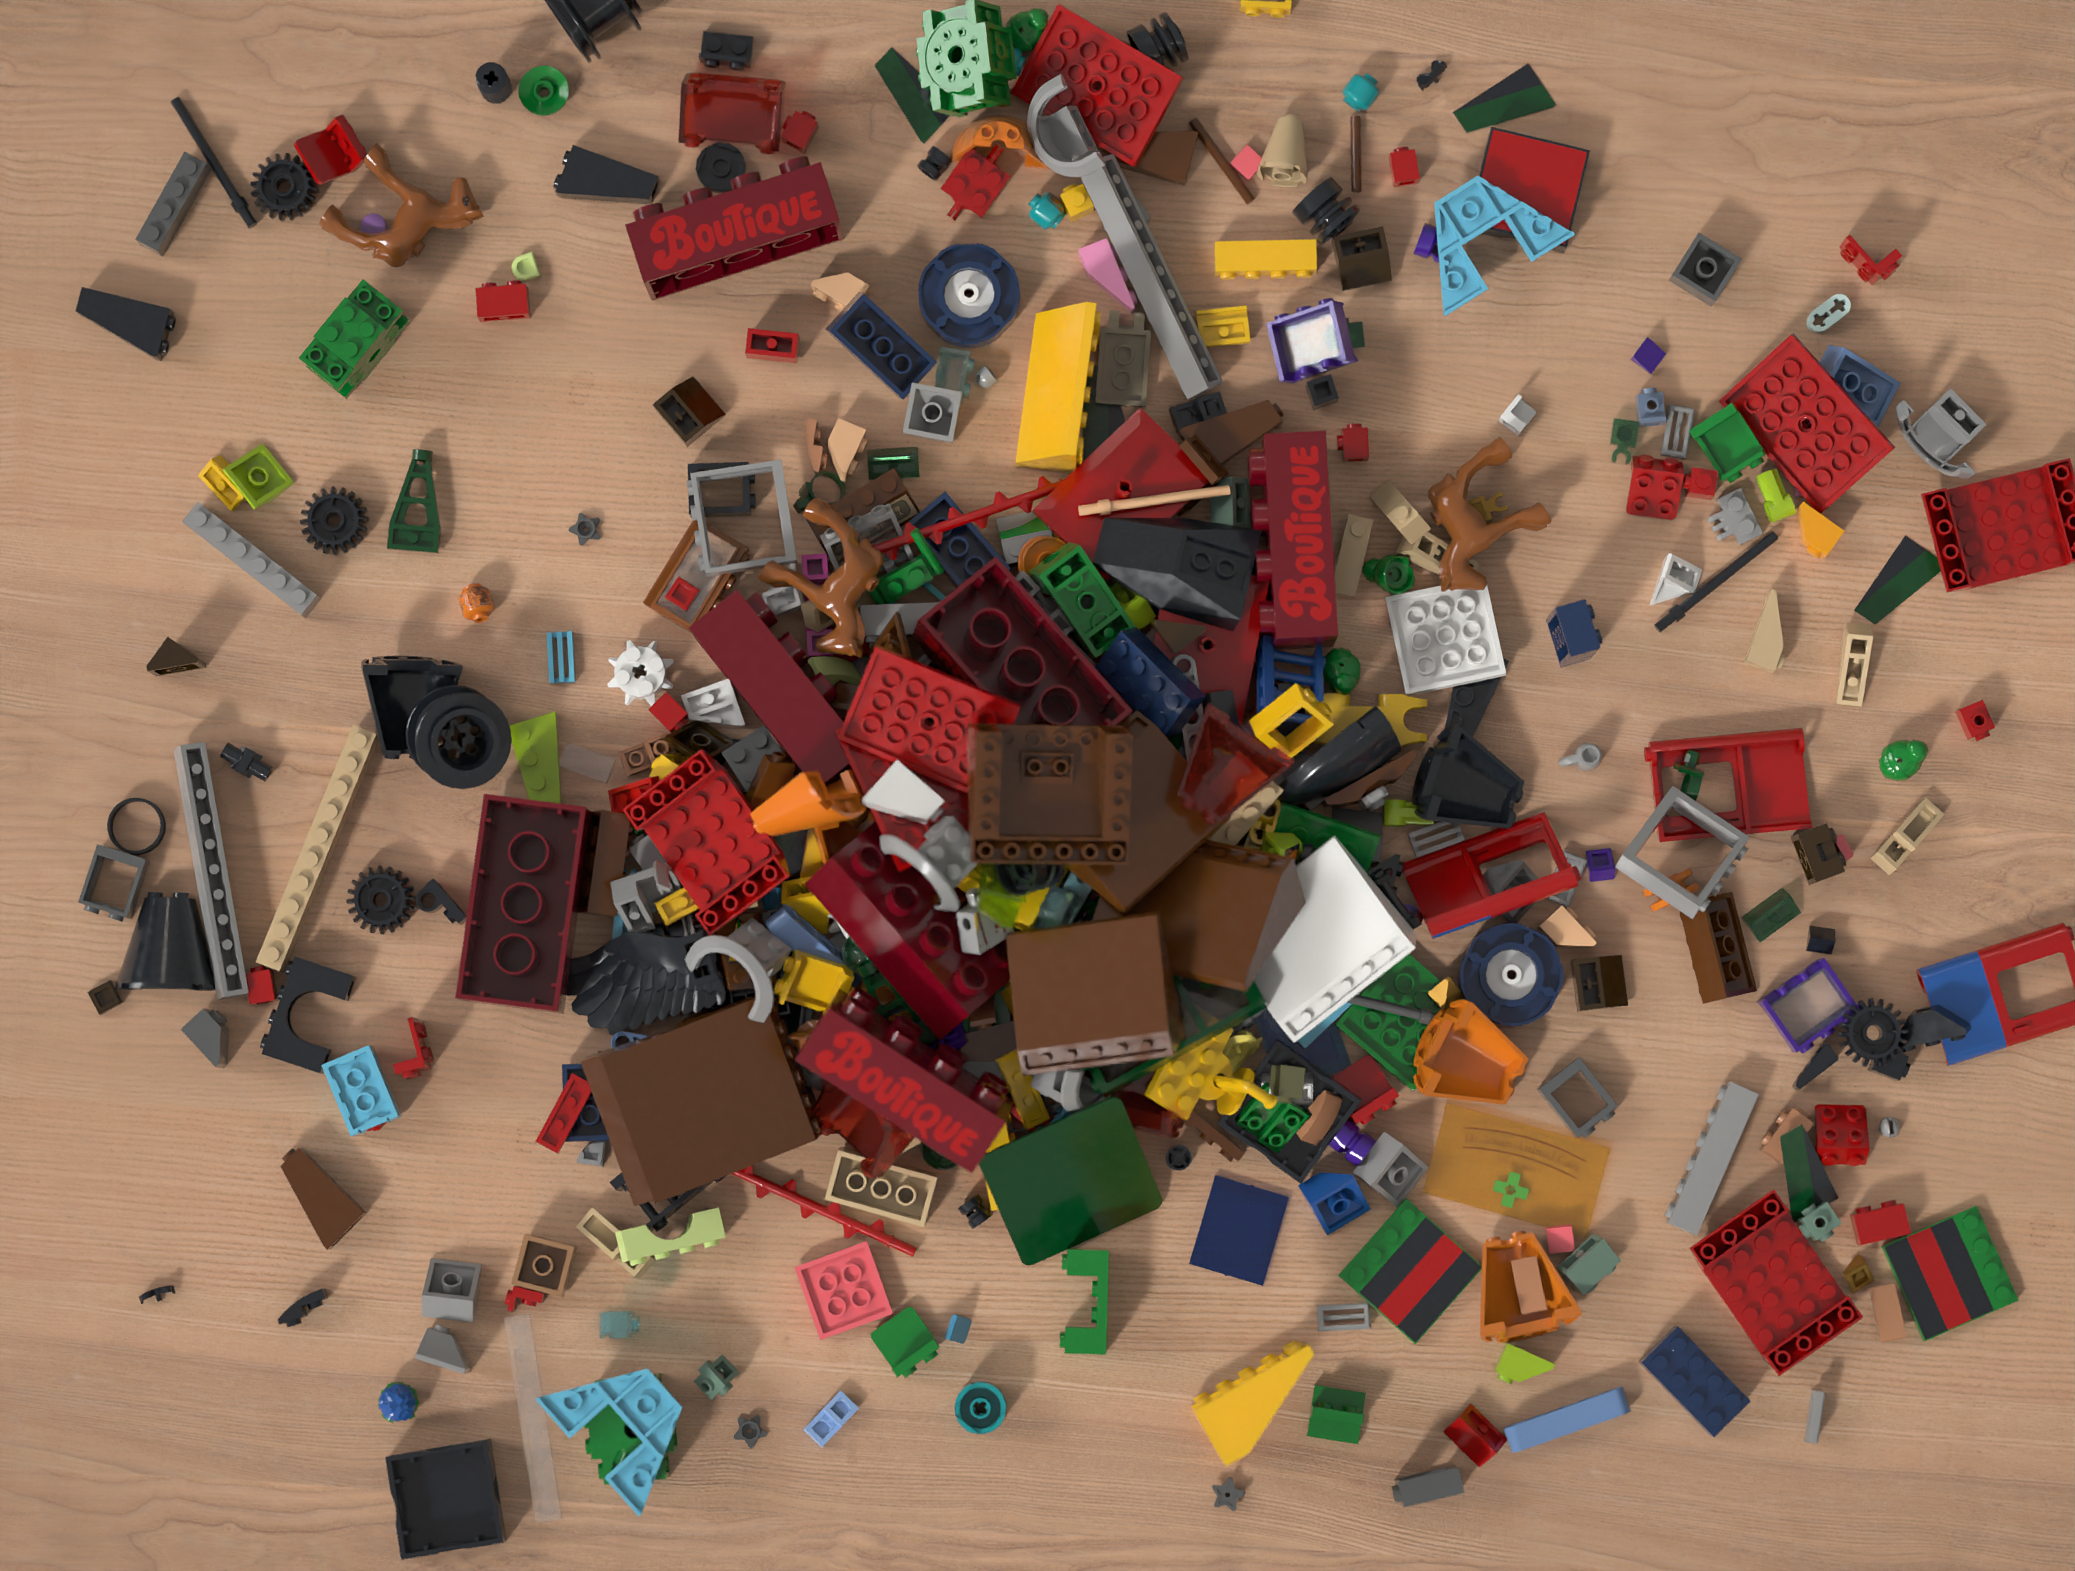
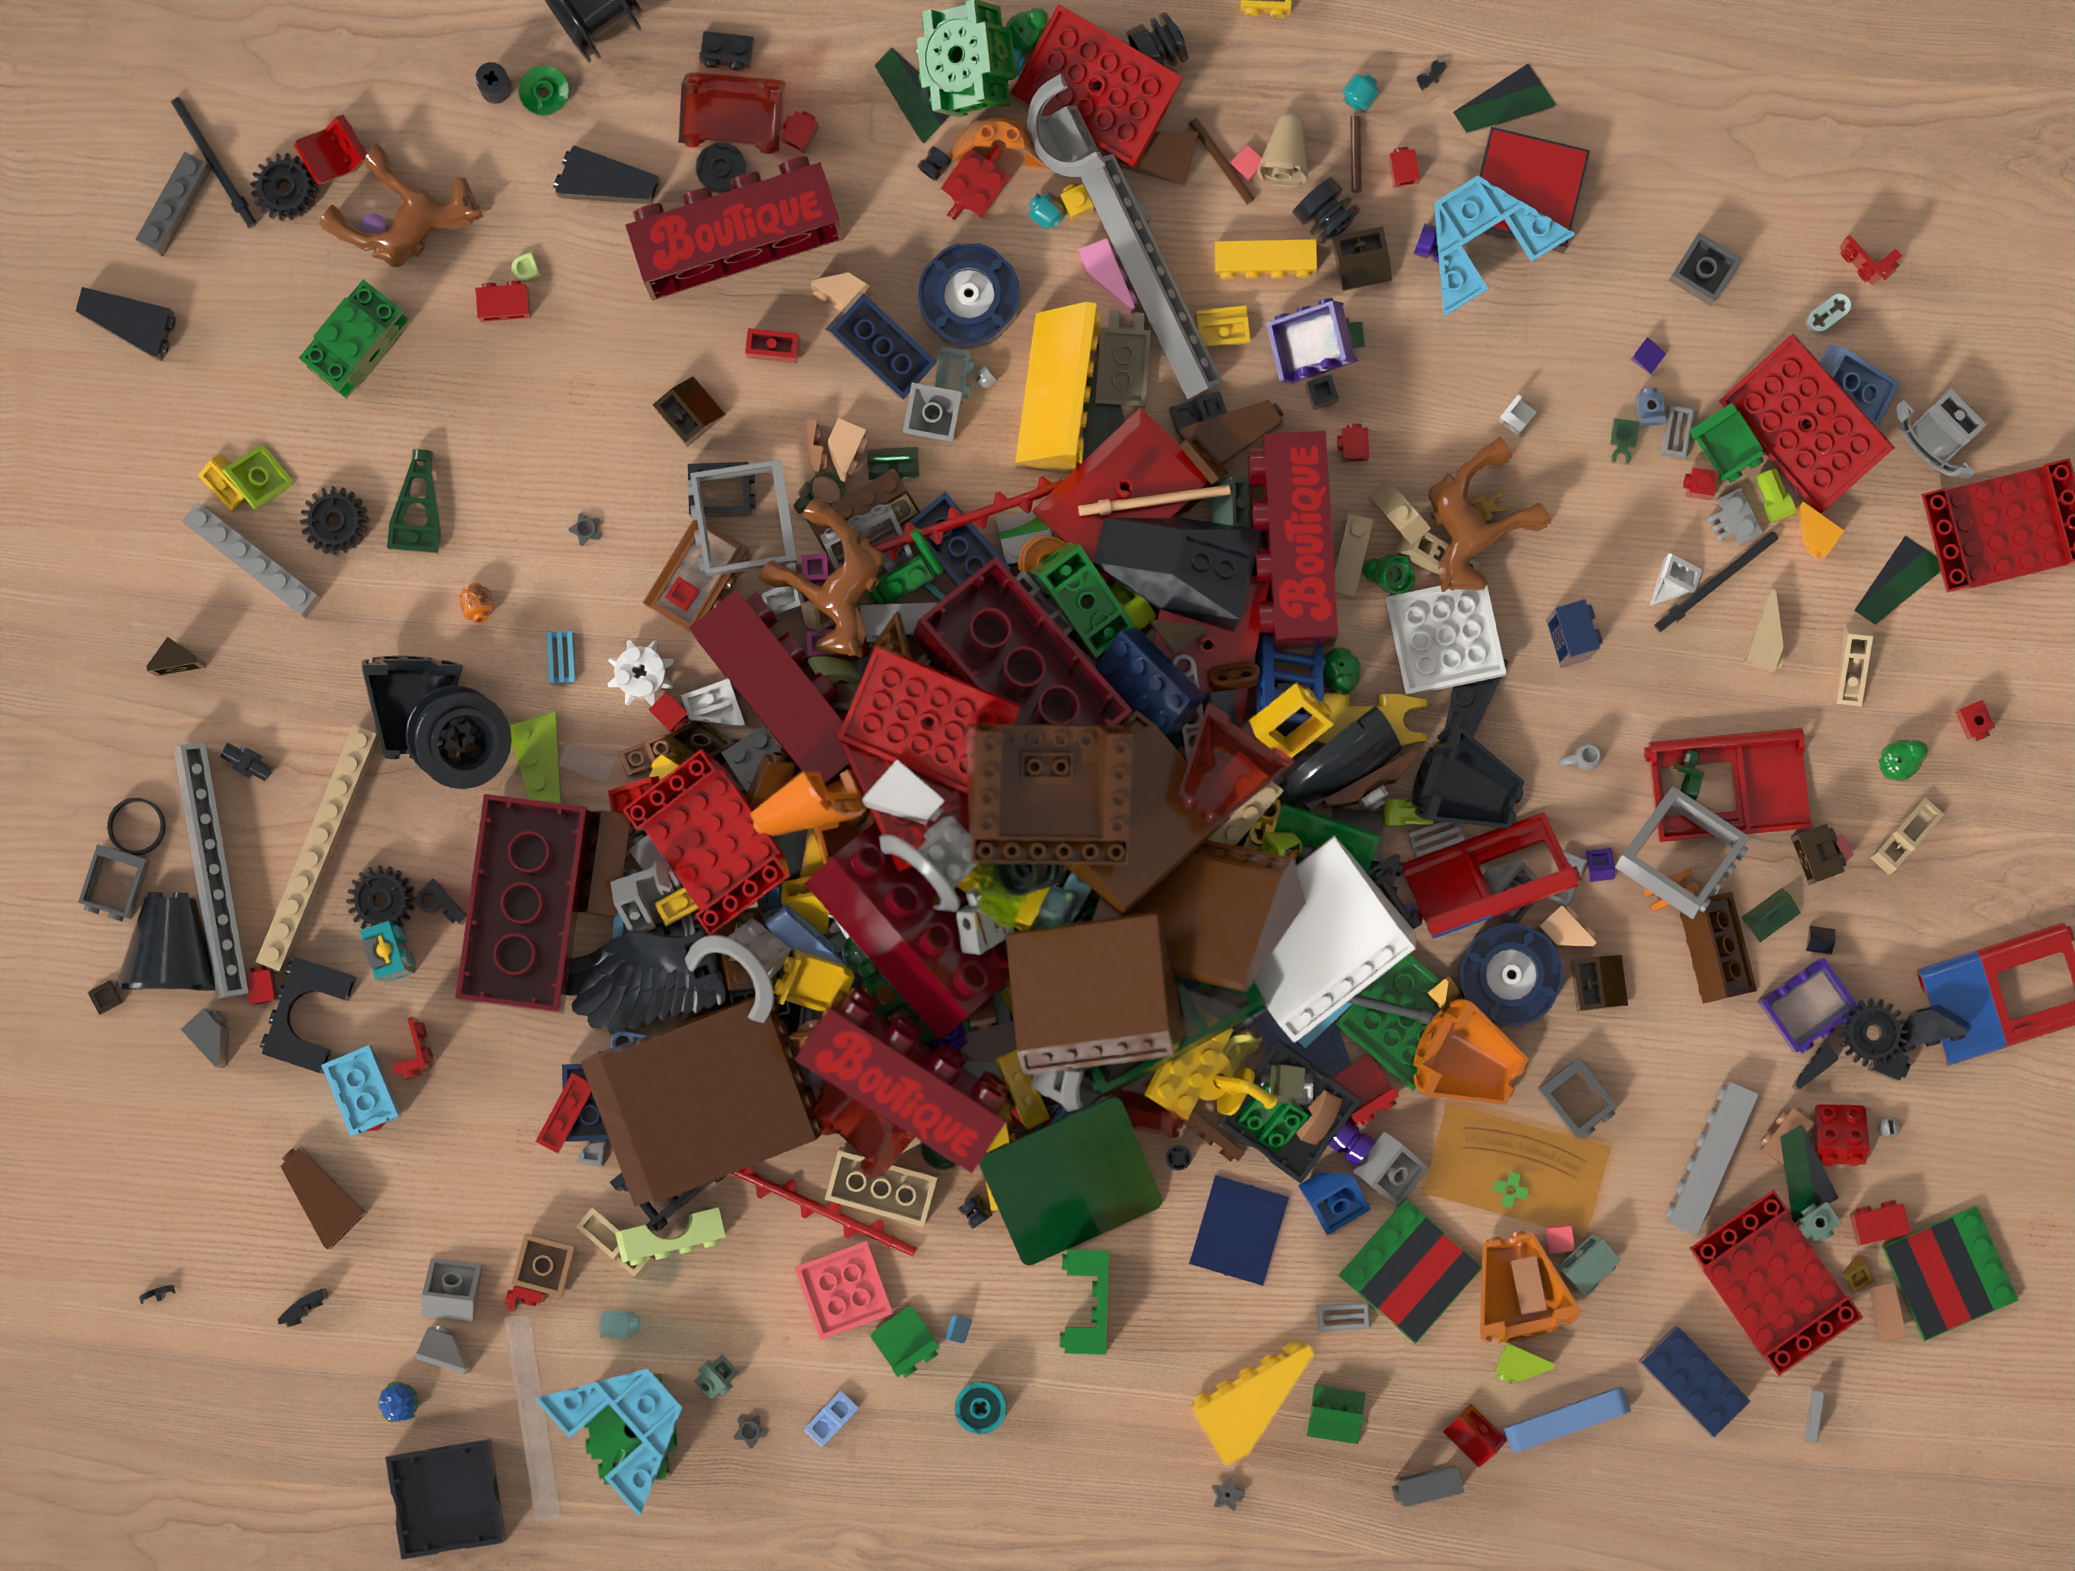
(388, 951): none -> teal piece
(1234, 676): none -> reddish brown plate
(1655, 487): red bracket -> none

